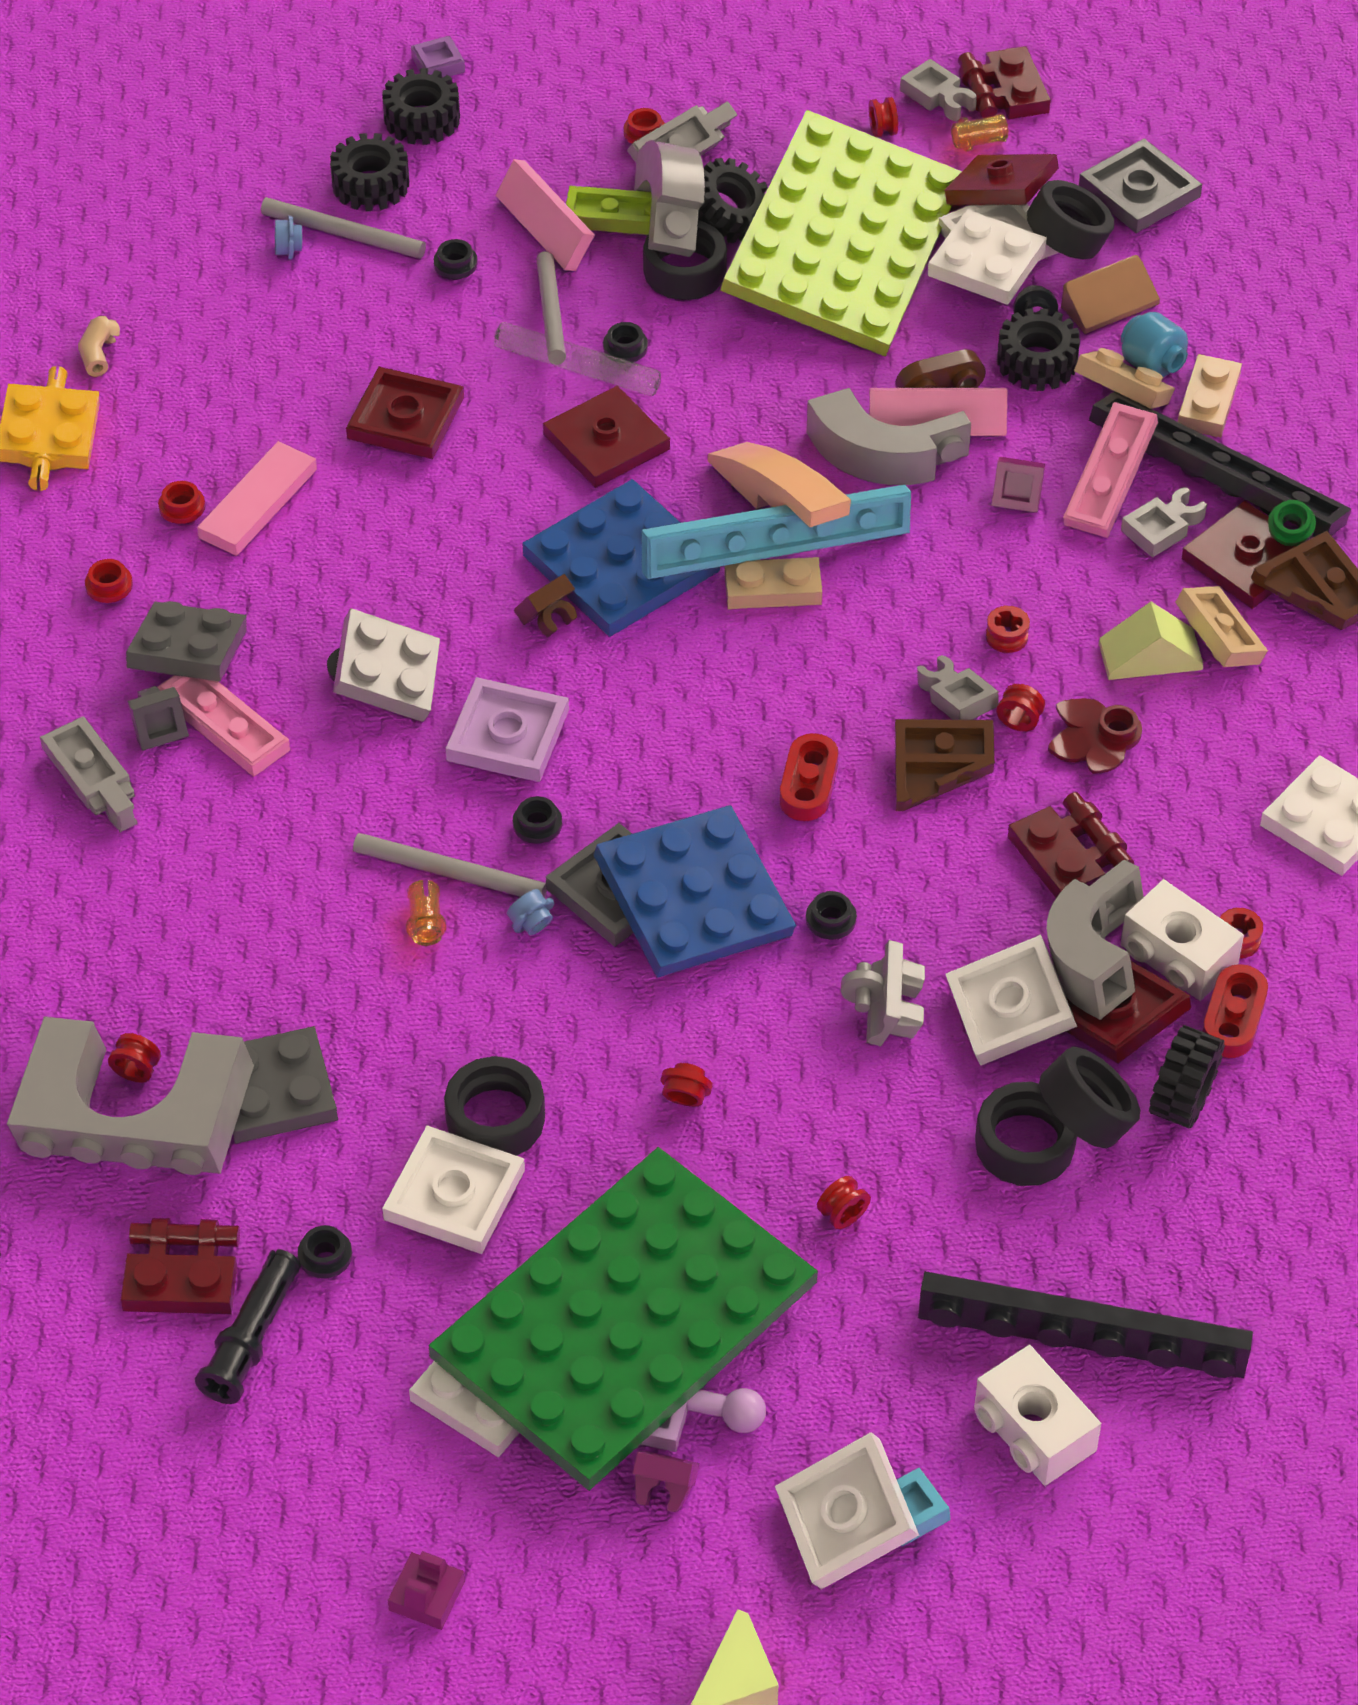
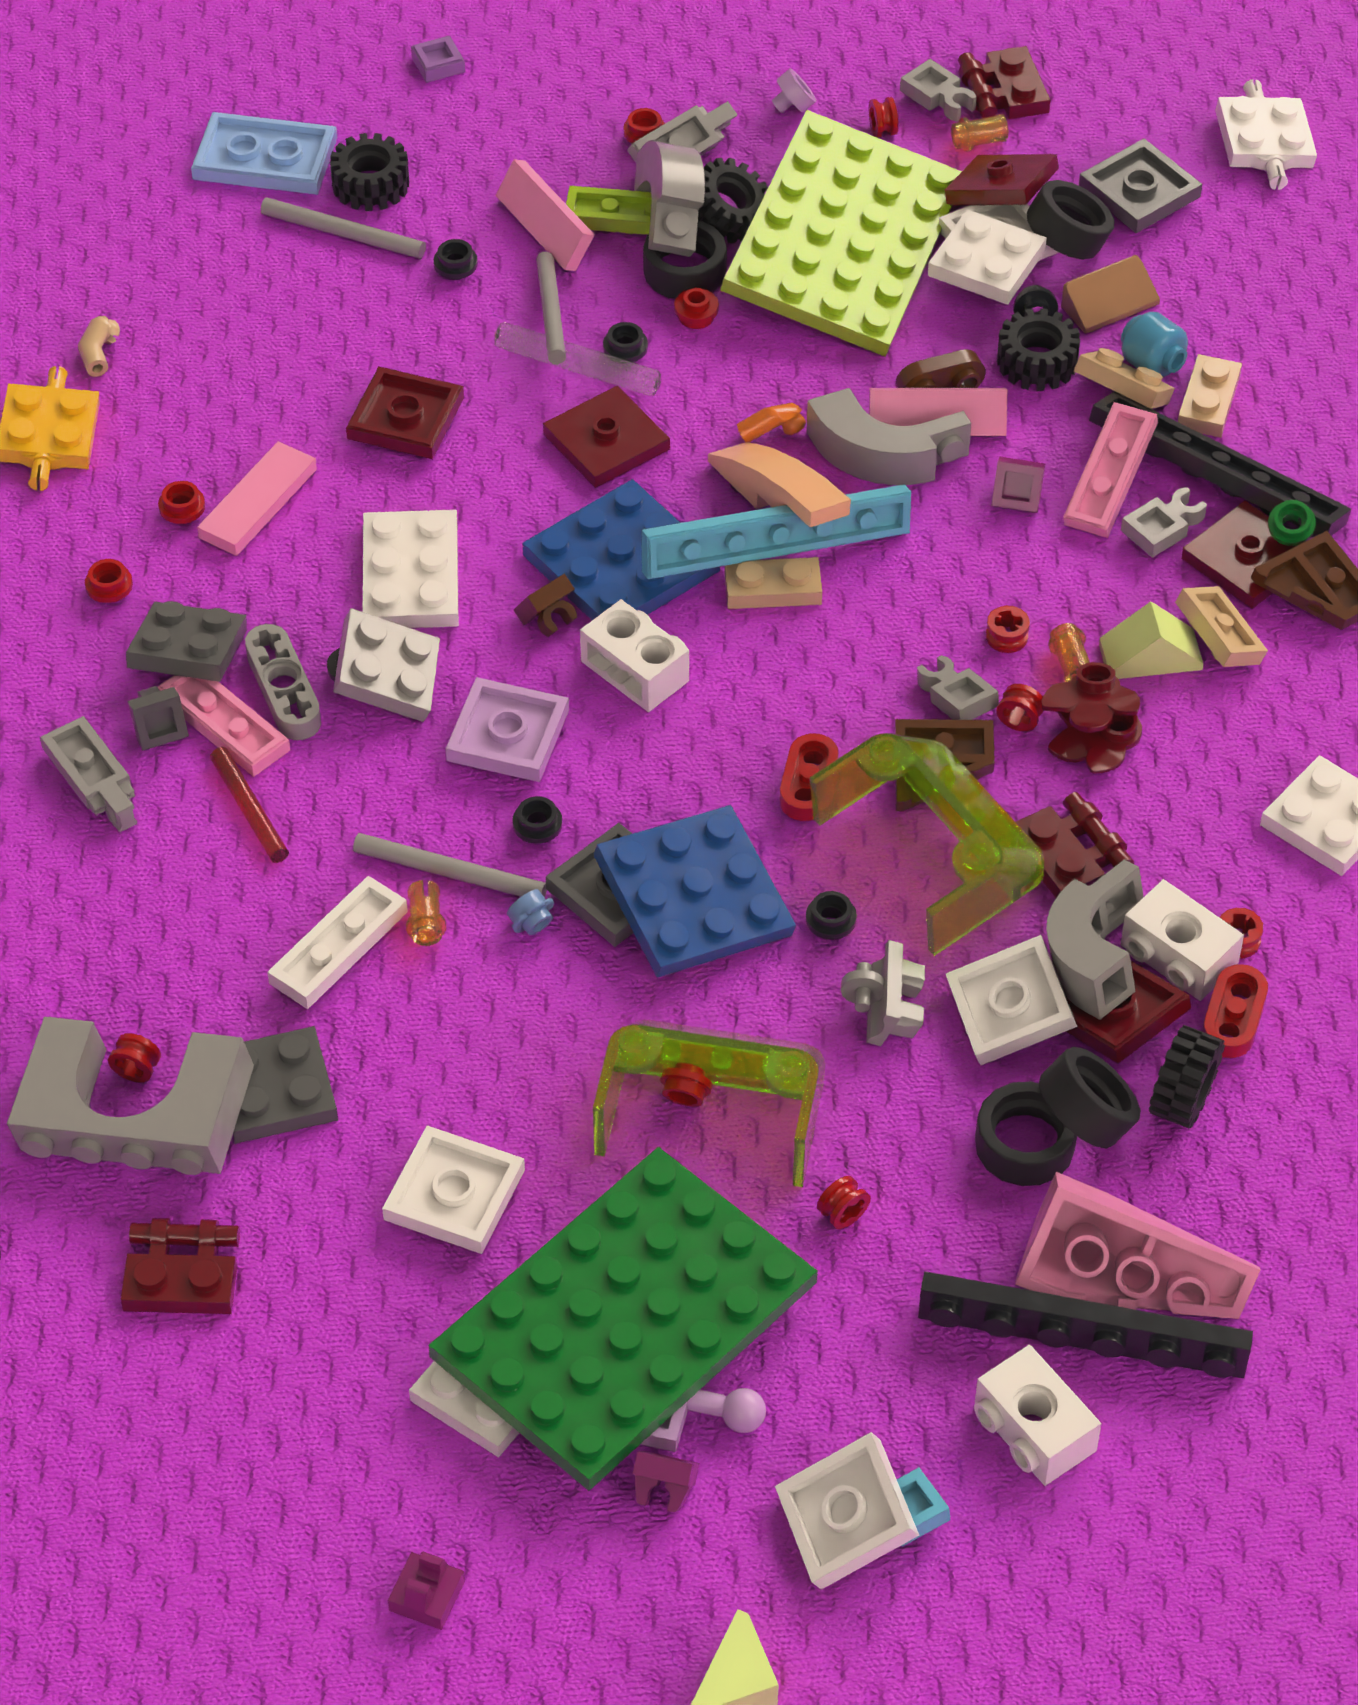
(241, 1344): black pin -> none
(249, 805): none -> clear red bar
(264, 153): none -> light blue tile
(281, 698): none -> light grey beam
(287, 237): medium blue plate -> none
(322, 1240): black plate -> none
(337, 942): none -> white plate
(411, 567): none -> white plate
(421, 122): black tyre -> none
(490, 1075): black tyre -> none
(635, 655): none -> brick
(696, 308): none -> red plate
(728, 1060): none -> clear neon green windscreen
(770, 417): none -> orange arm
(793, 92): none -> lavender tile
(993, 852): none -> clear neon green windscreen
(1068, 645): none -> pin
(1091, 698): none -> dark red plate
(1124, 1257): none -> bright pink wedge
(1266, 133): none -> white plate

